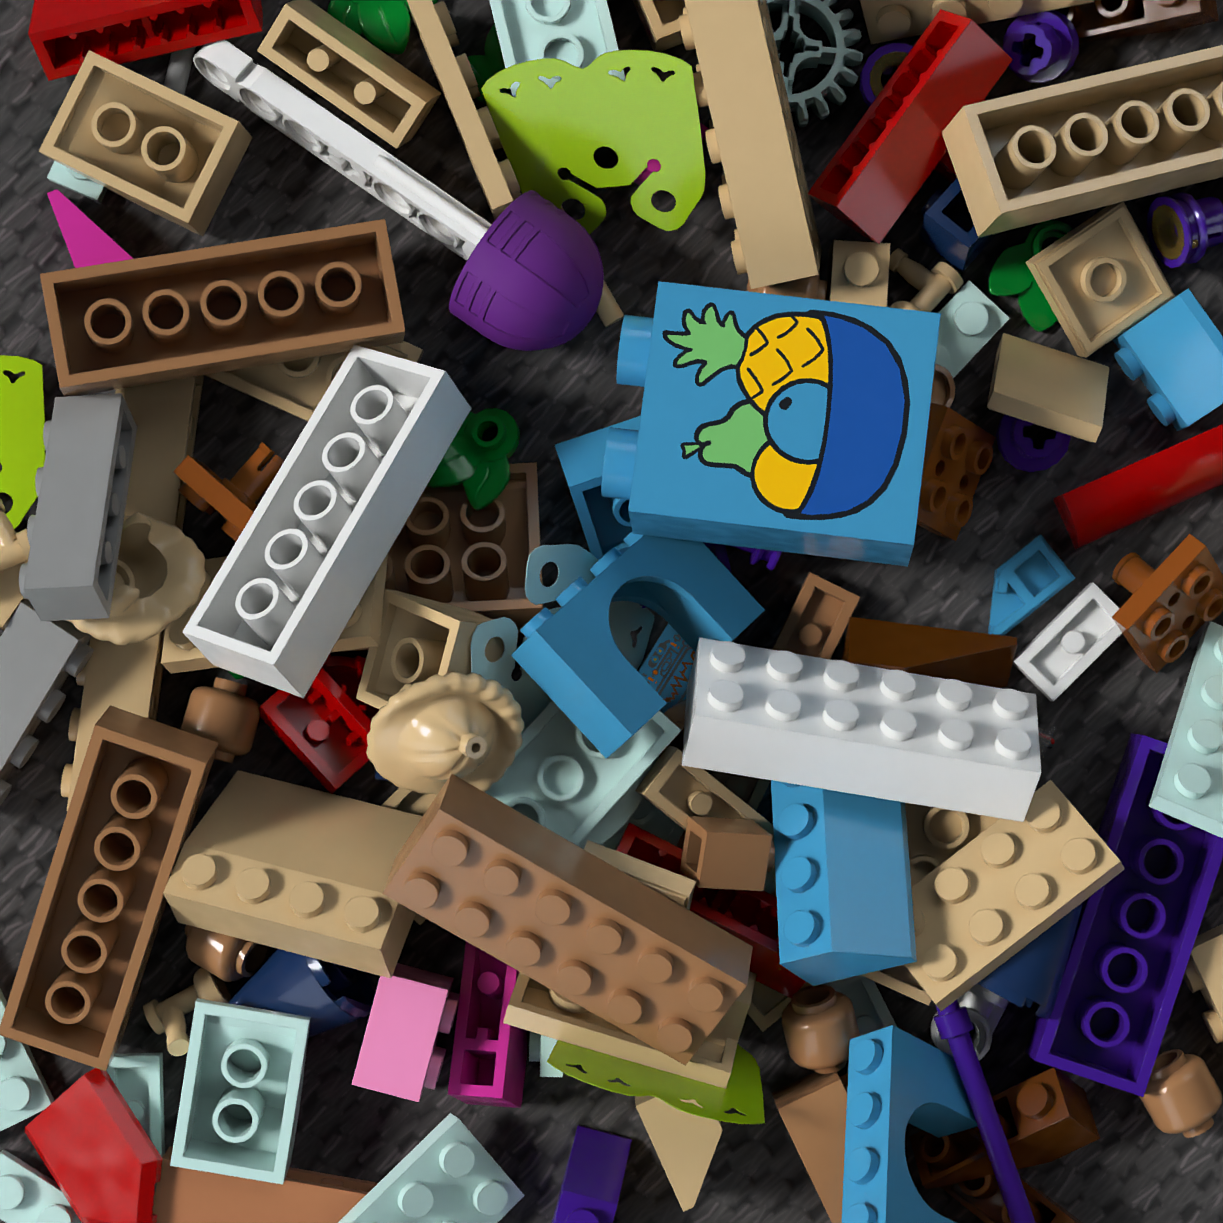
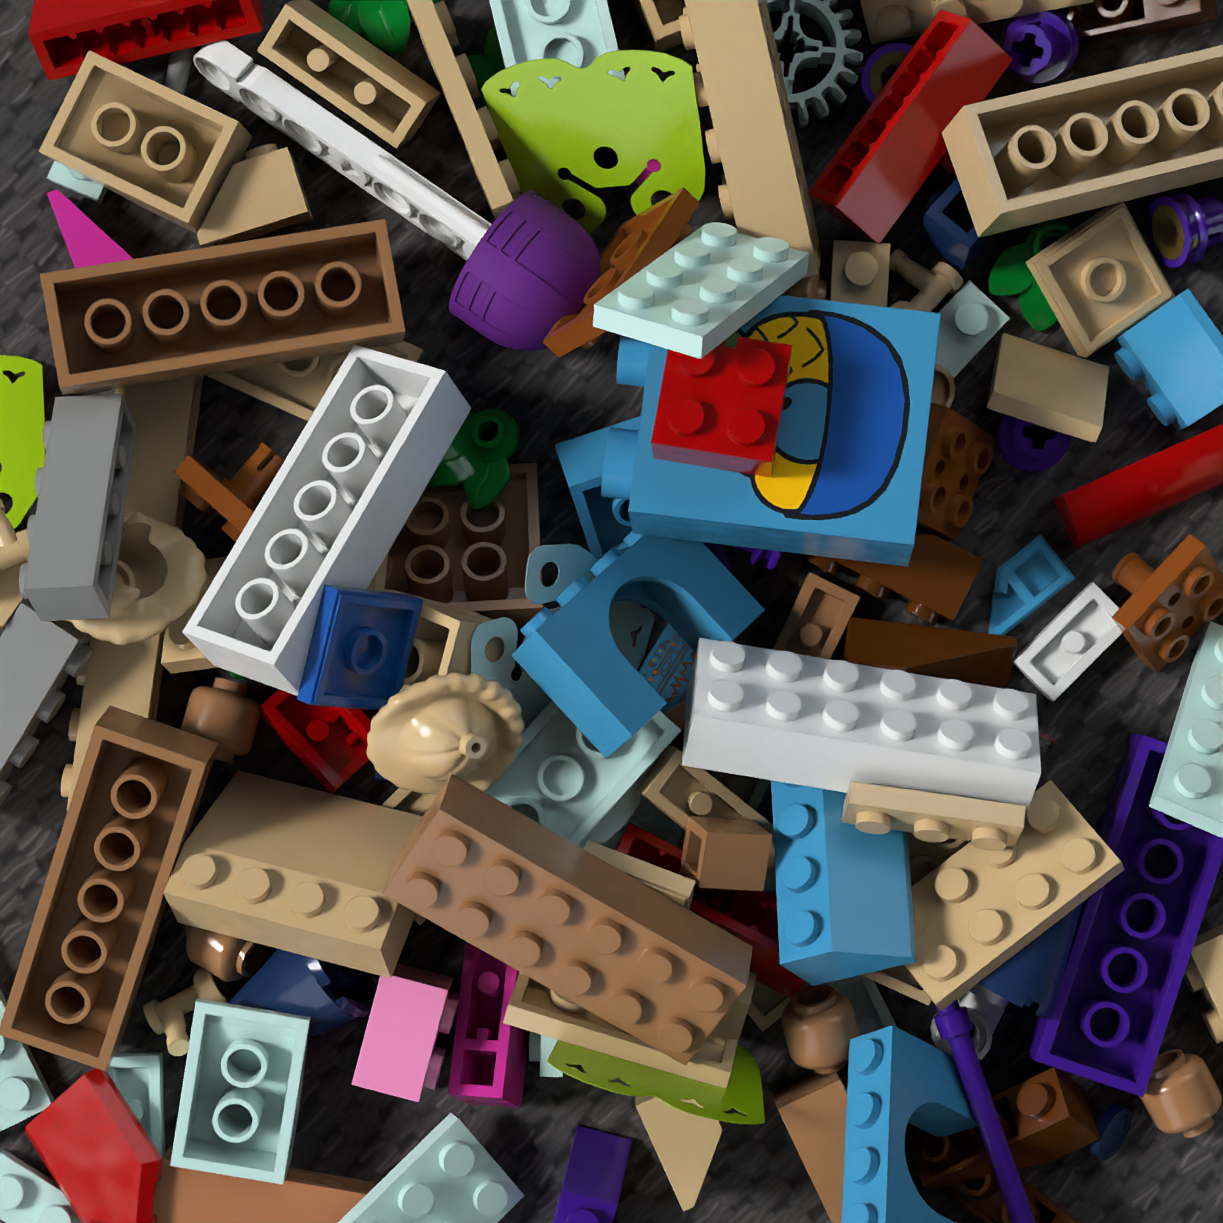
(256, 199): none -> tan slope
(359, 648): none -> blue tile
(627, 253): none -> dark orange plate
(701, 289): none -> light aqua plate
(723, 407): none -> red piece
(932, 582): none -> reddish brown slope
(933, 815): none -> tan plate
(1112, 1130): none -> dark blue piece

